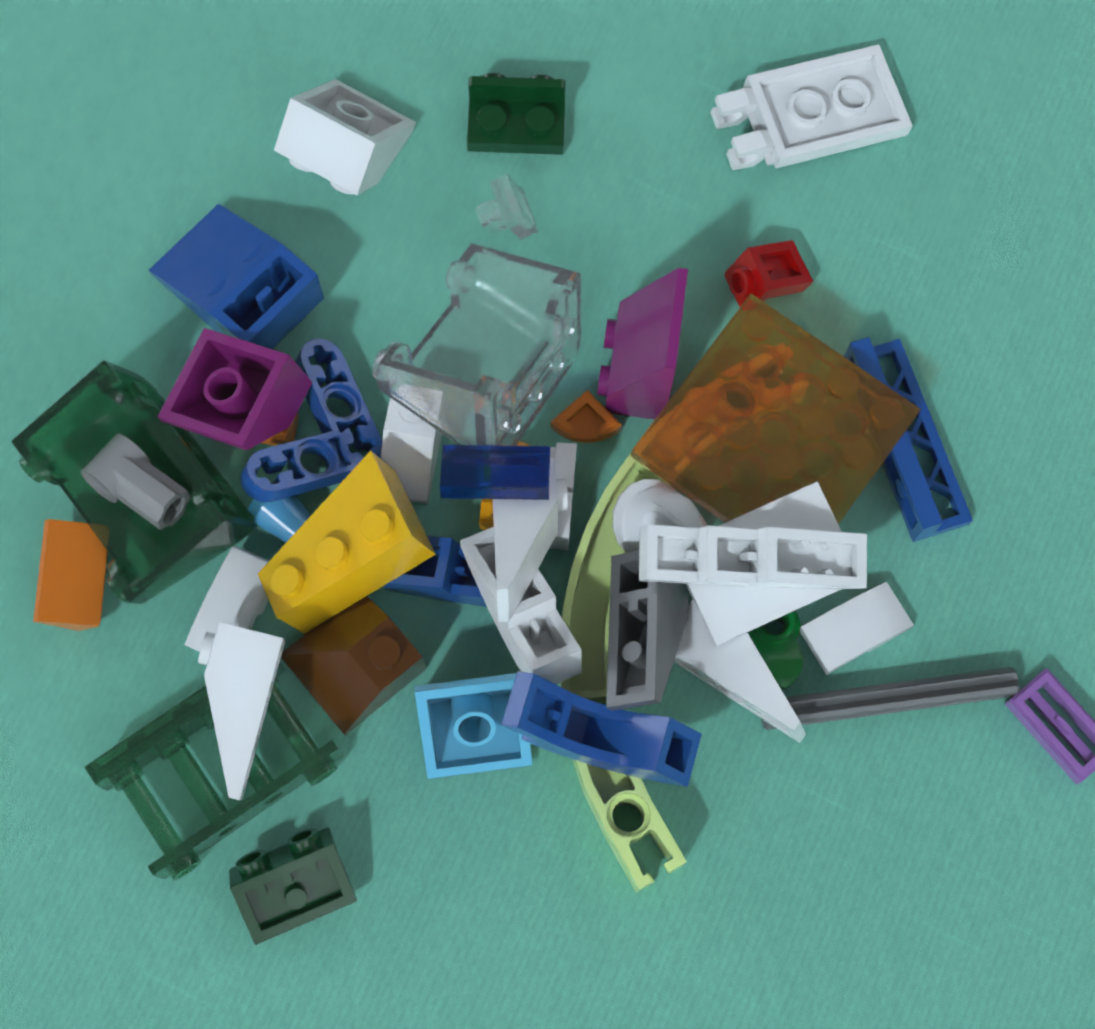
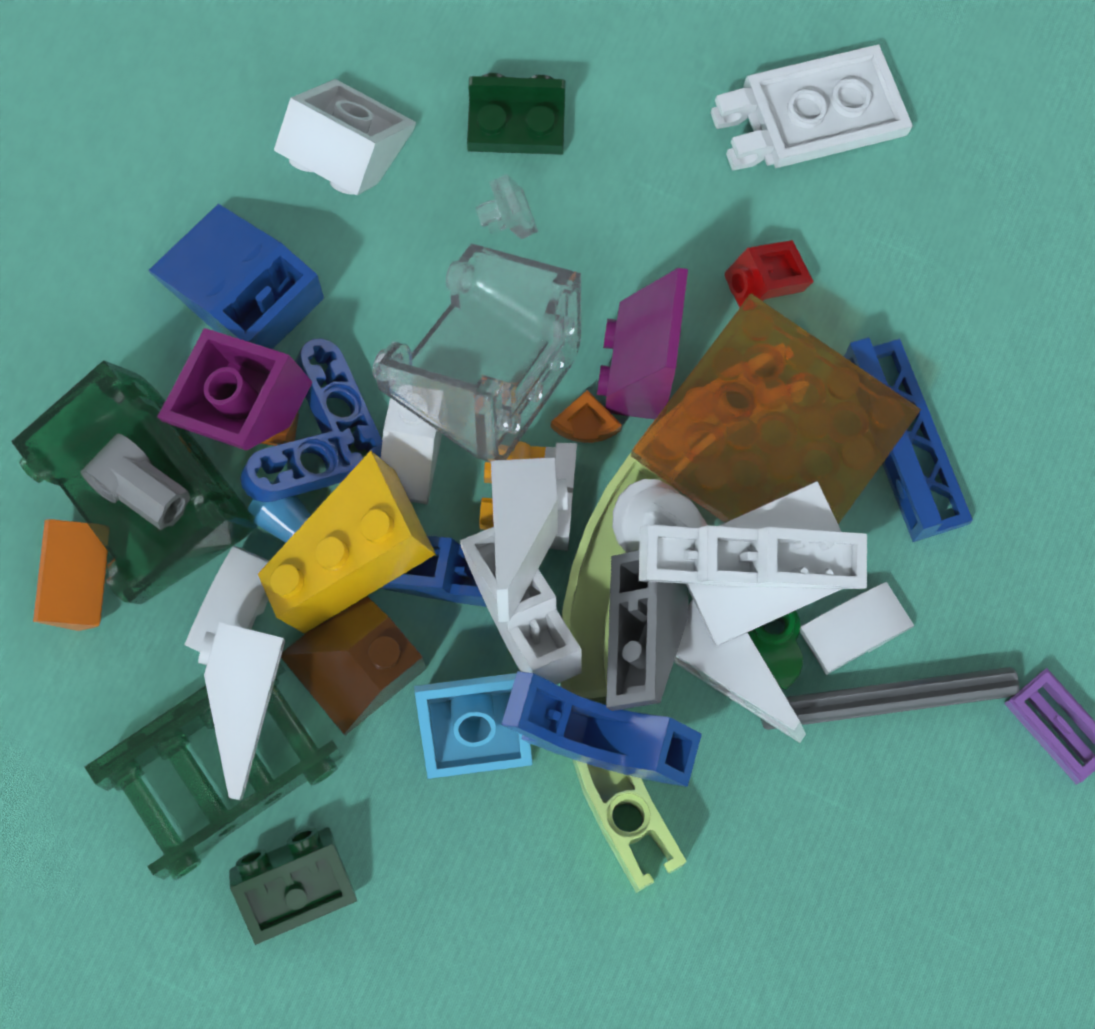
(495, 472): clear blue tile -> none

